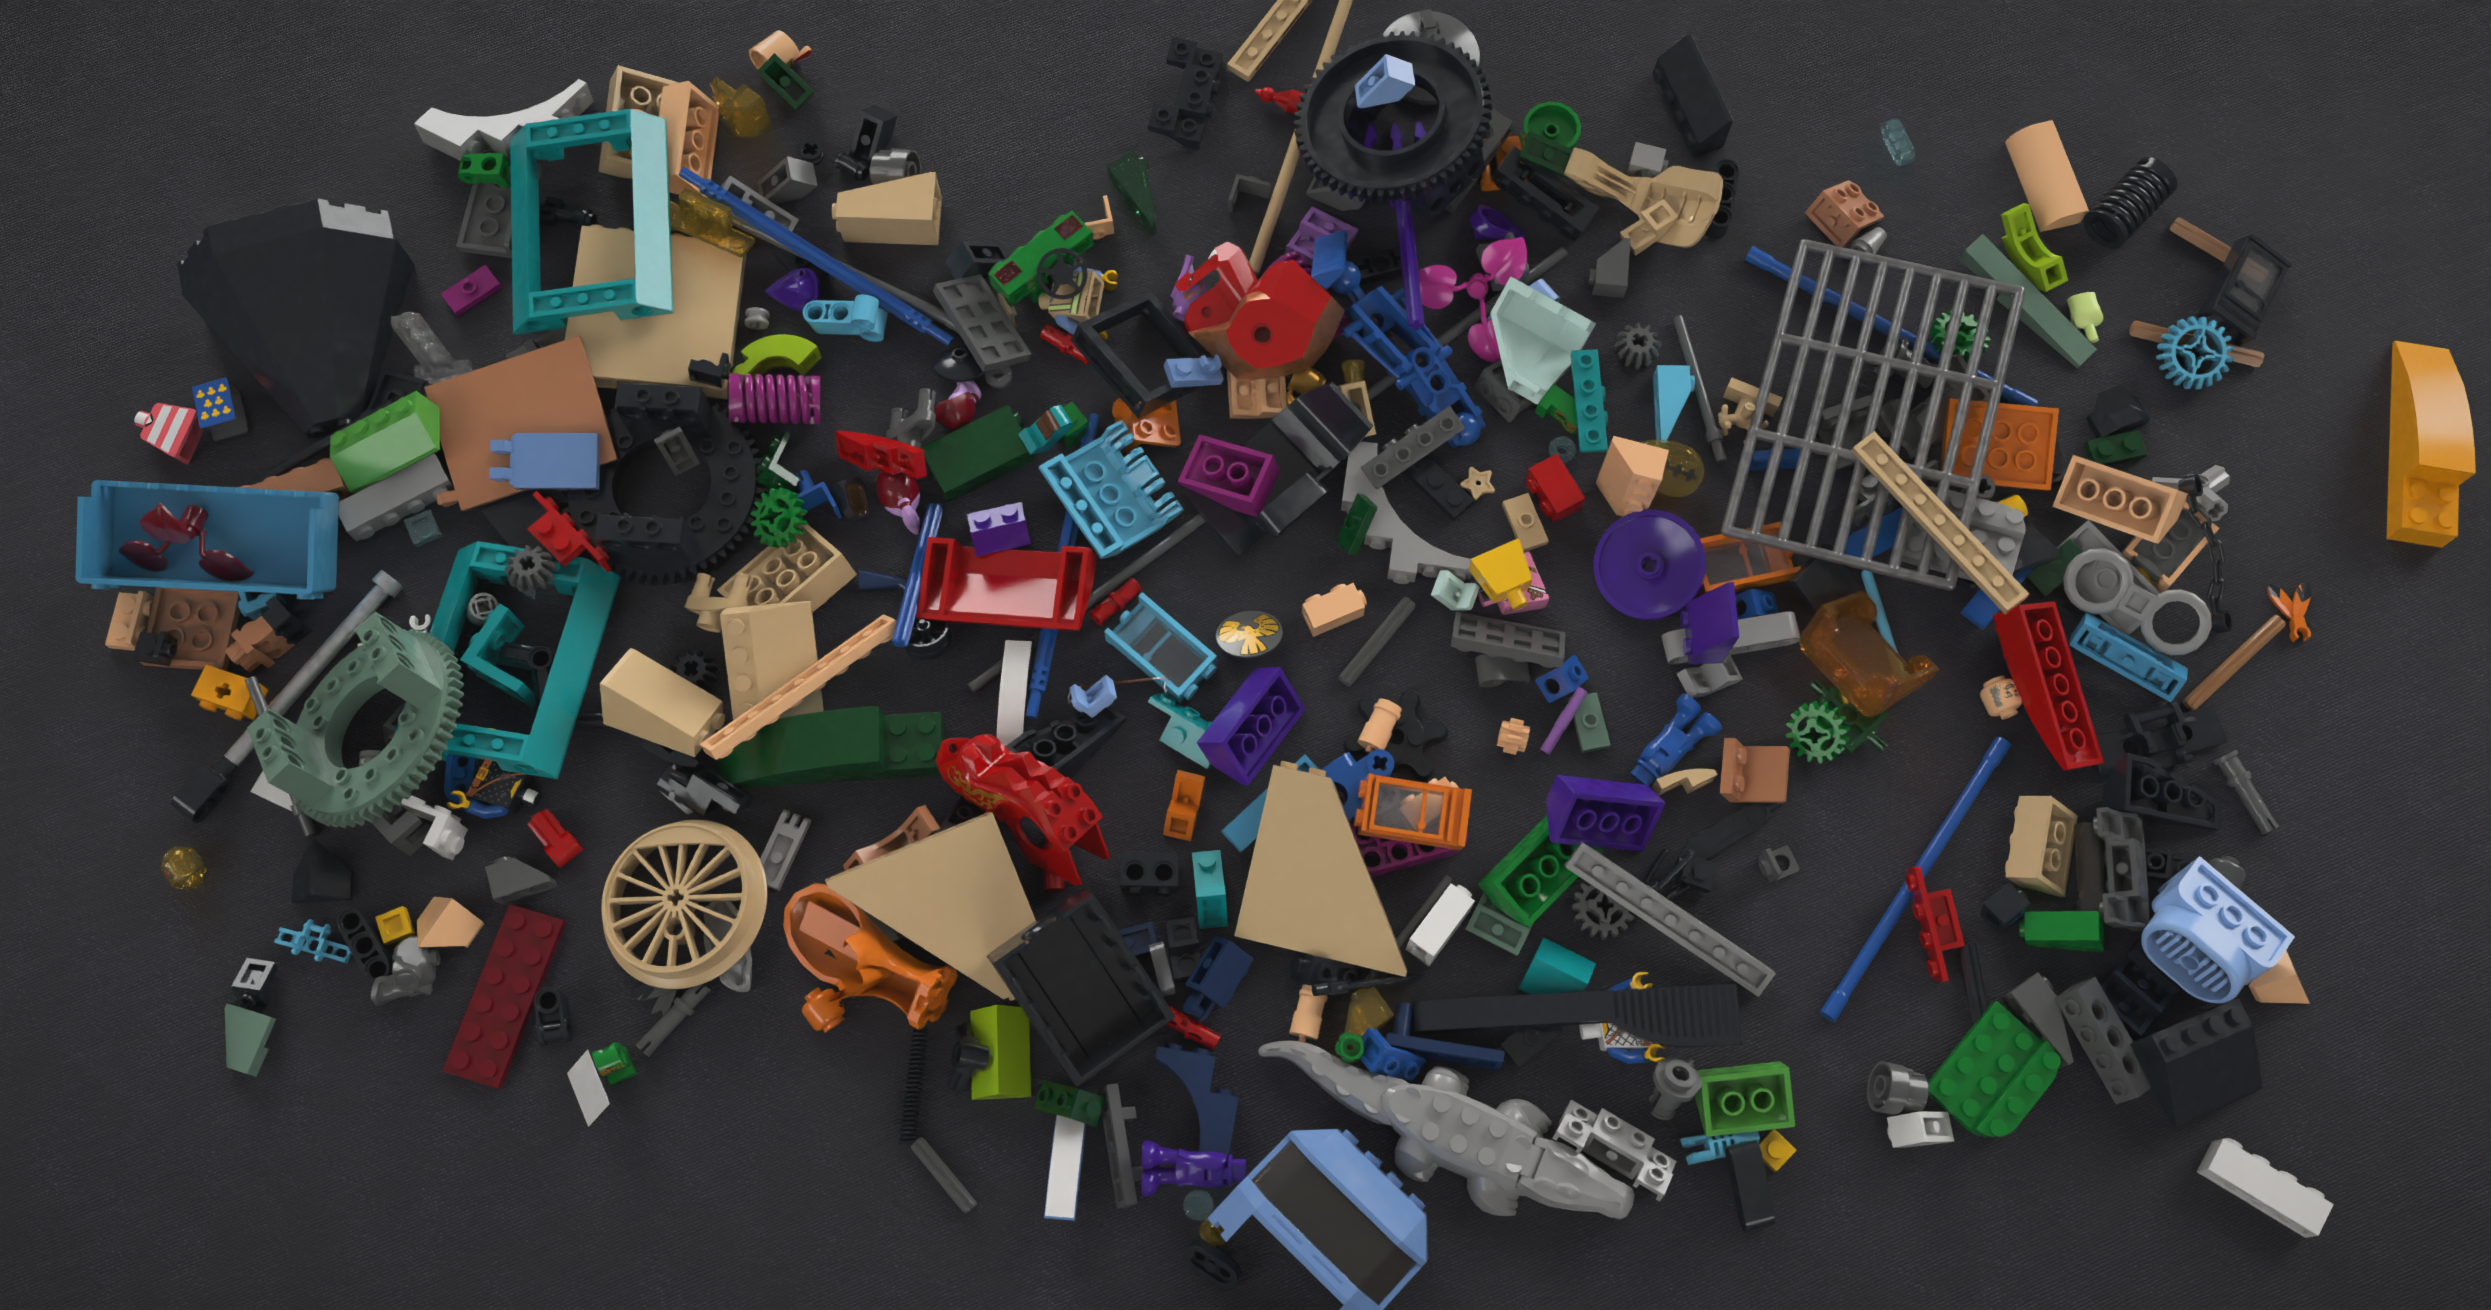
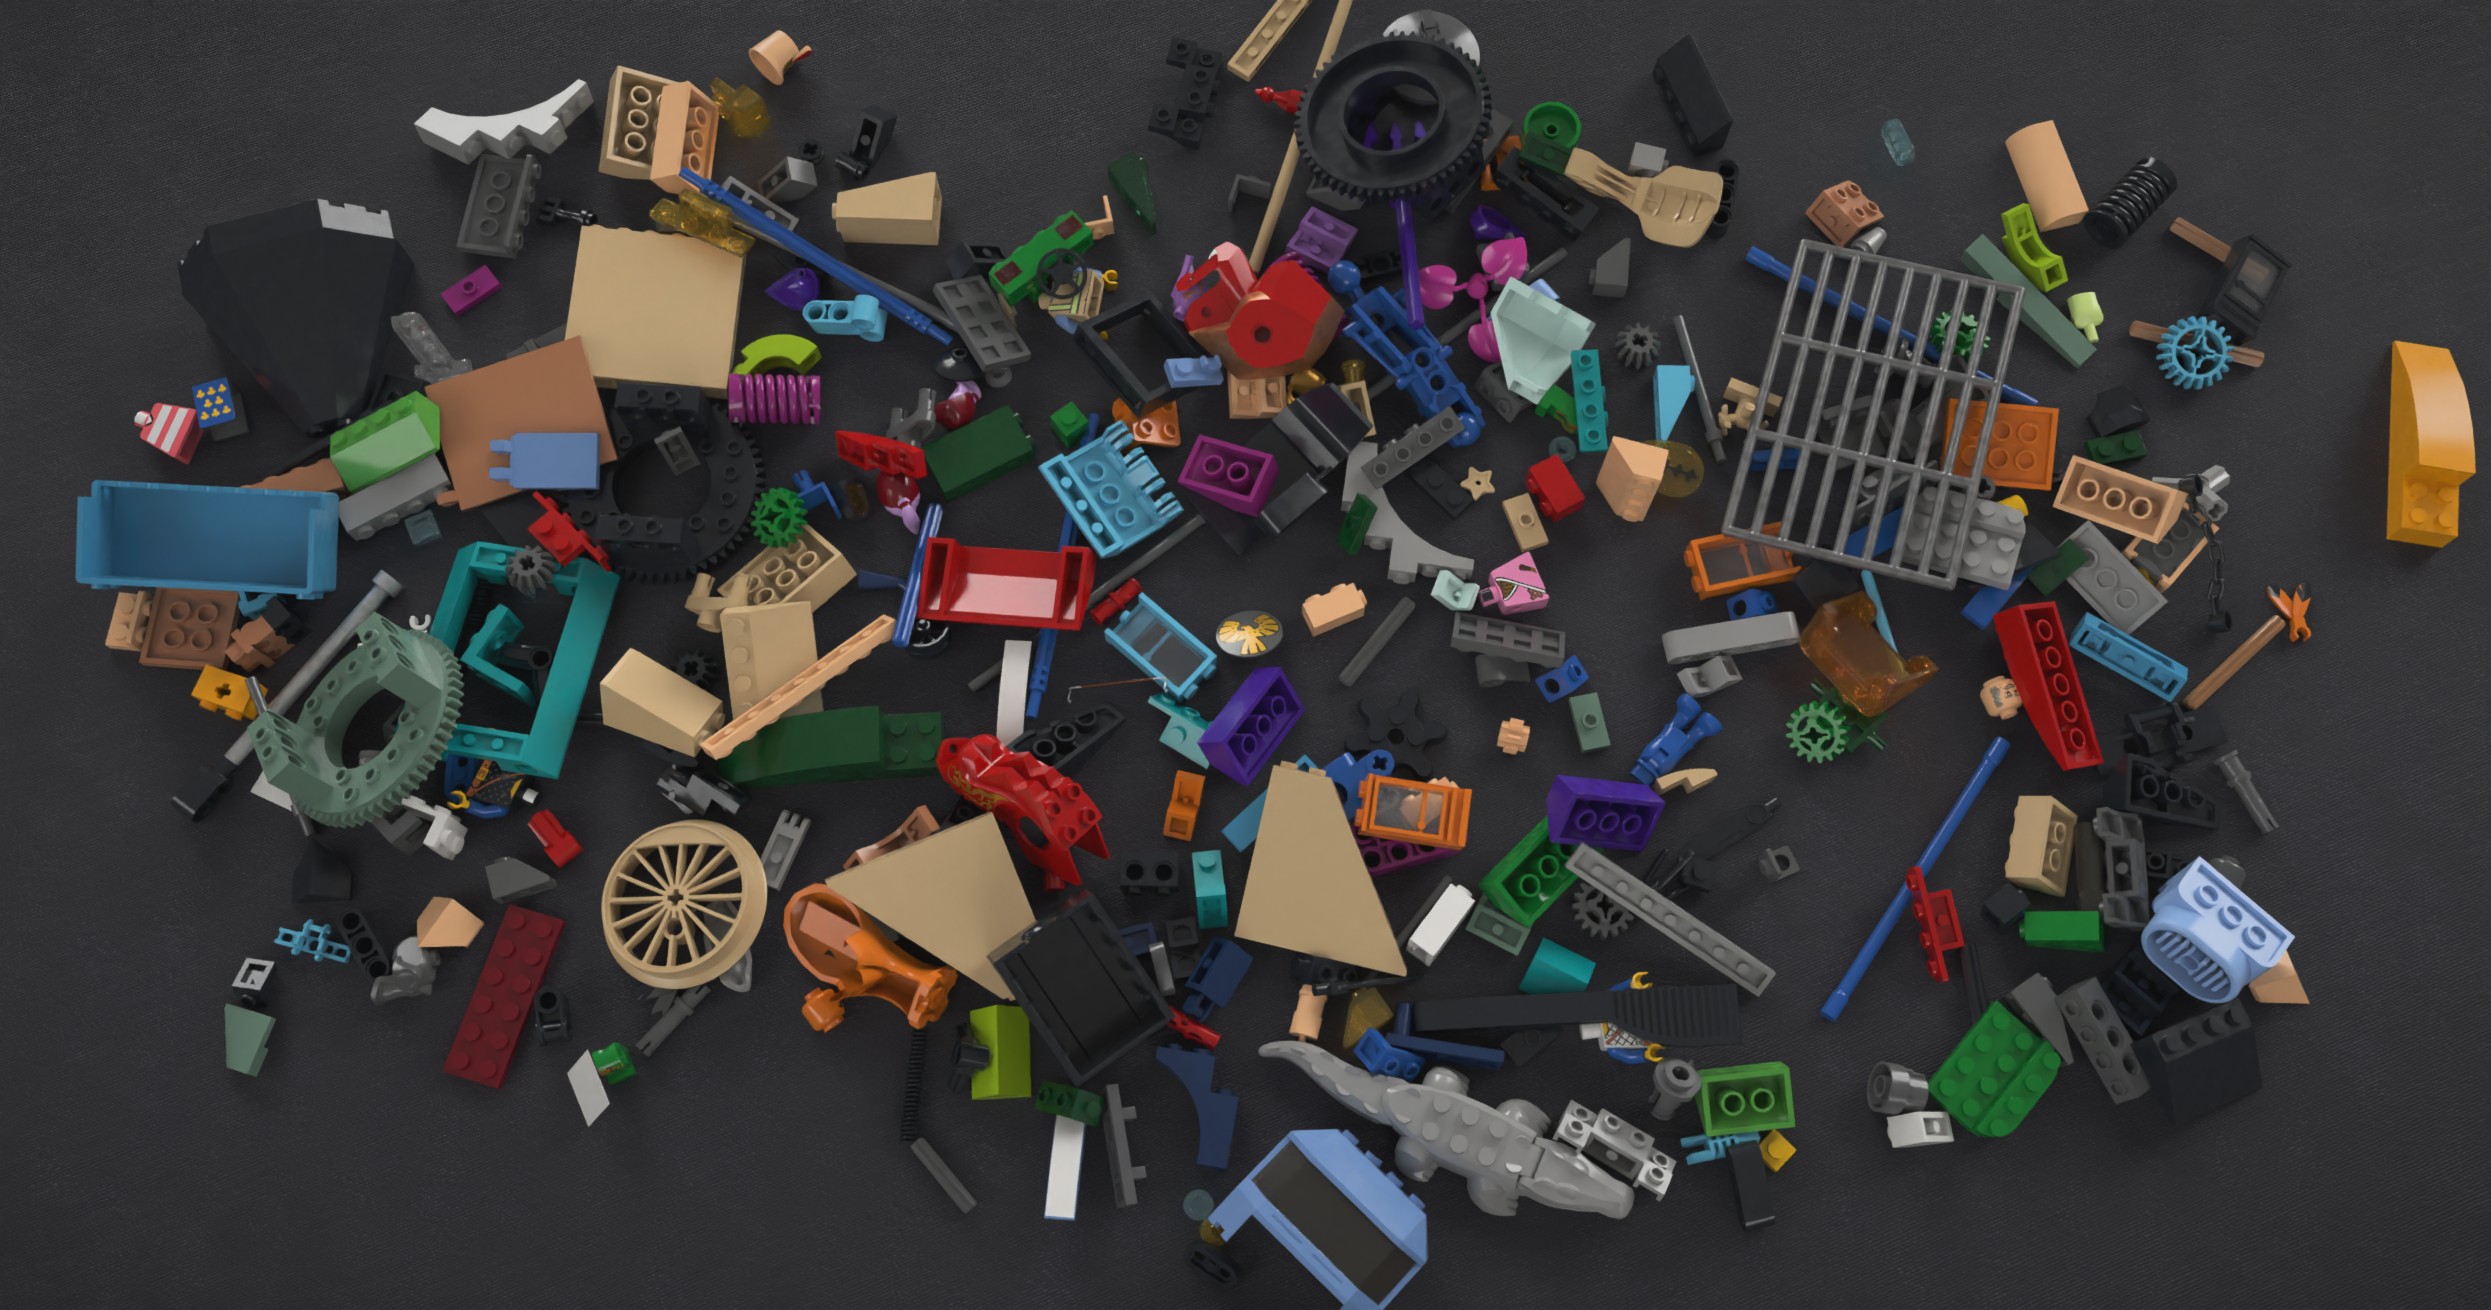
(155, 648): black bracket -> none
(165, 526): dark red plant -> none
(183, 868): clear yellow head -> none
(395, 925): yellow plate -> none
(478, 614): light grey wheel -> none
(485, 168): green leg -> none
(633, 298): teal slope -> none
(709, 373): black bracket -> none
(757, 318): light grey bush -> none
(772, 474): dark green bracket -> none
(785, 82): dark green slope -> none
(894, 165): dark grey piece -> none
(998, 529): dark purple slope -> none
(1046, 430): teal leg -> none
(1062, 342): red pin -> none
(1095, 698): light blue bracket -> none
(1192, 1168): dark purple piece -> none
(1329, 258): blue slope -> none
(1357, 1047): green plate -> none
(1380, 725): light nougat piece -> none
(1385, 82): light blue slope -> none
(1503, 573): yellow torso -> none
(1563, 720): medium lavender piece -> none
(1649, 565): dark purple dish -> none
(1651, 227): tan slope -> none
(1710, 625): dark purple slope -> none
(1754, 772): nougat bracket -> none
(1940, 523): tan plate -> none
(2137, 602): light grey bar -> none
(2265, 1187): white brick -> none

